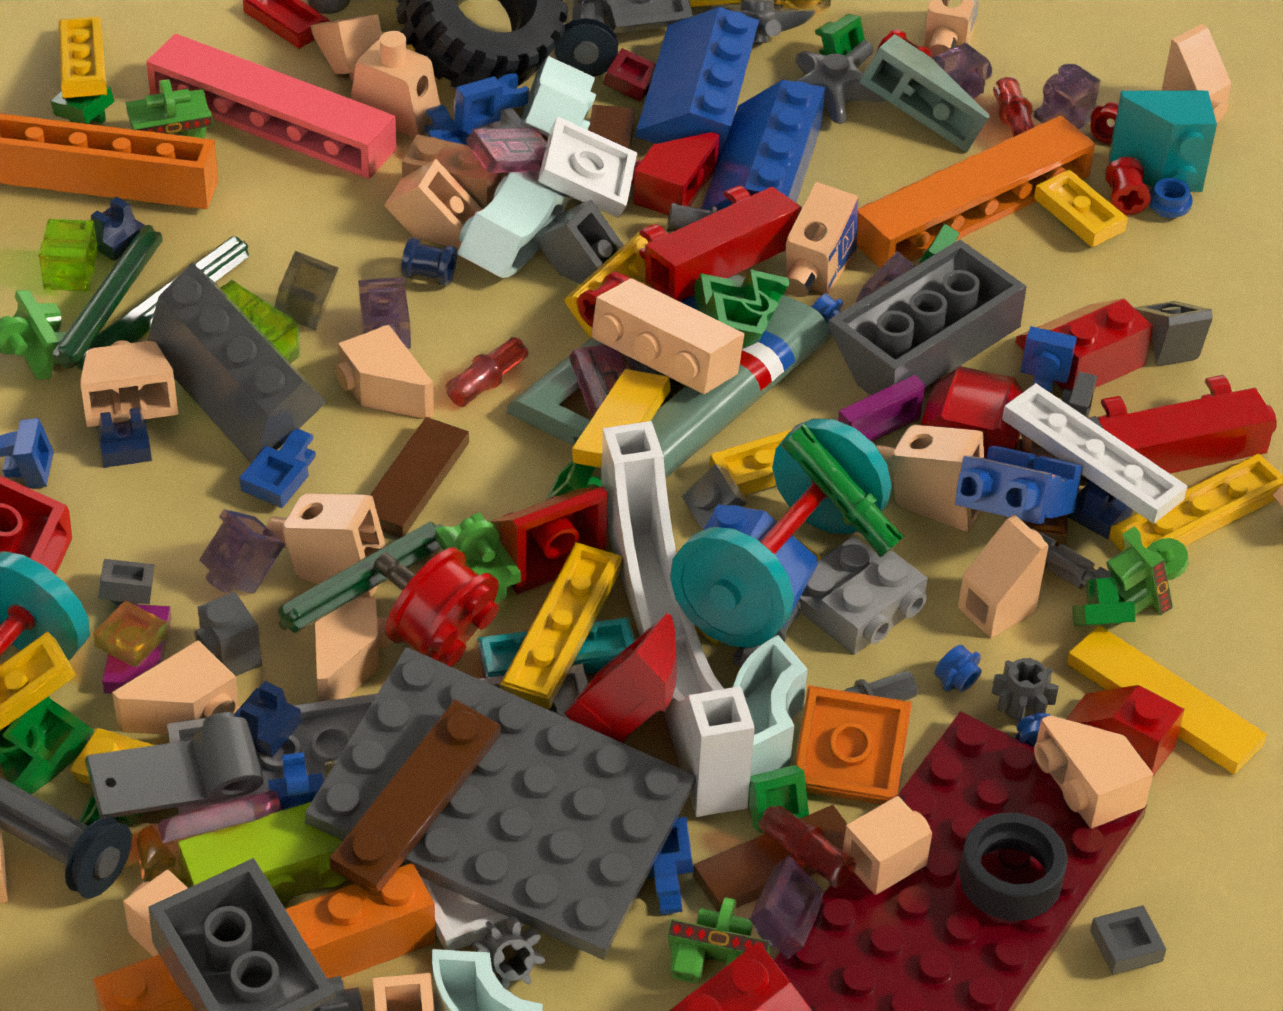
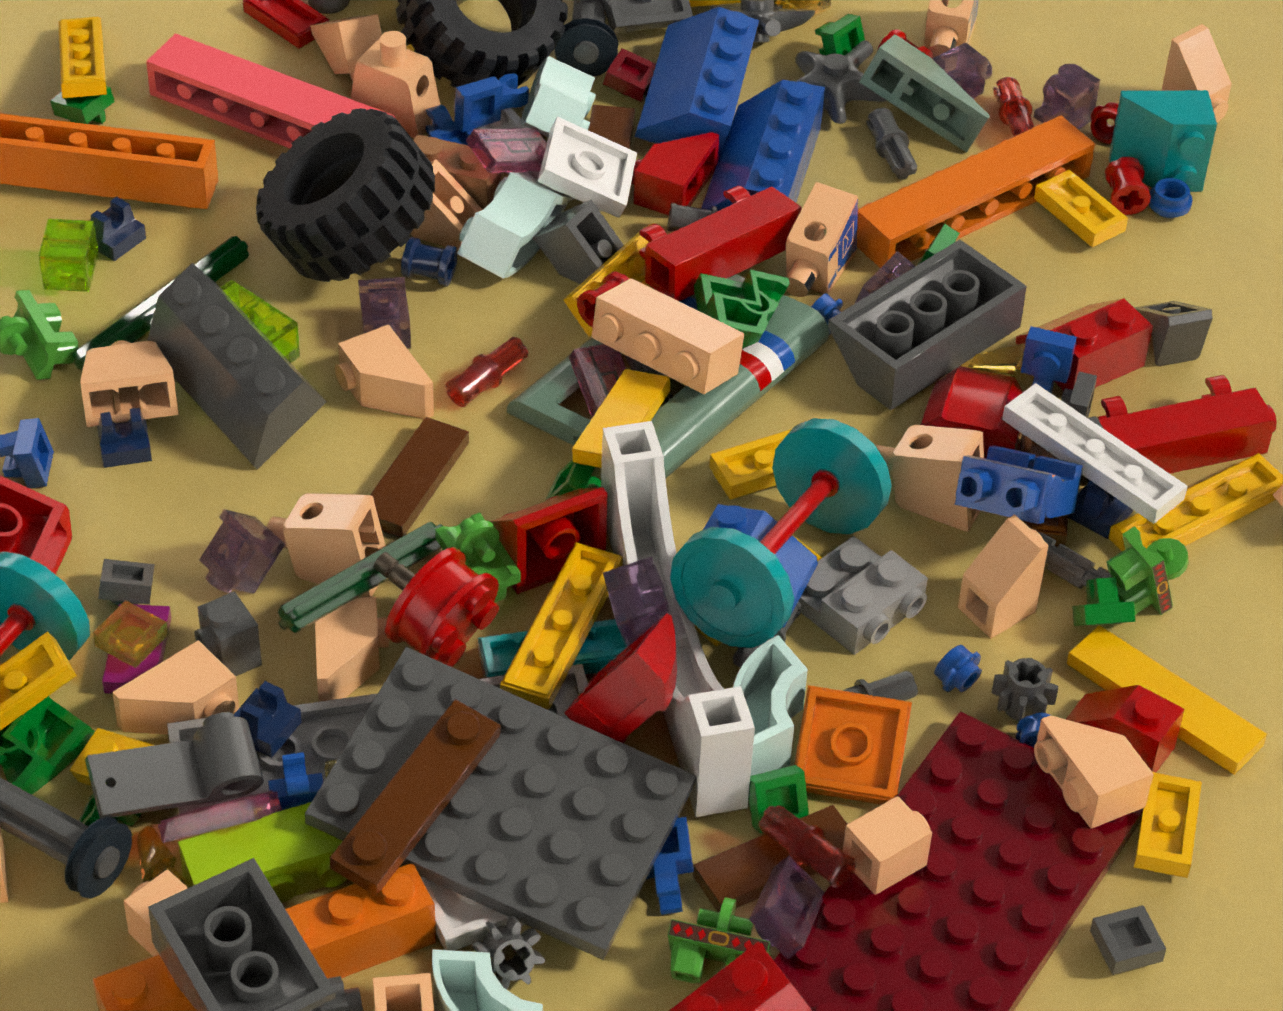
(107, 297): dark green axle -> none
(171, 112): bright green hips -> none
(279, 474): blue plate -> none
(306, 289): clear smoke brick -> none
(345, 195): none -> black tyre
(636, 597): none -> clear purple brick
(710, 490): dark grey plate -> none
(841, 489): green pin -> none
(886, 409): magenta tile -> none
(891, 143): none -> dark grey axle
(1000, 361): none -> clear yellow bar
(1021, 834): black tyre -> none
(1168, 825): none -> yellow plate

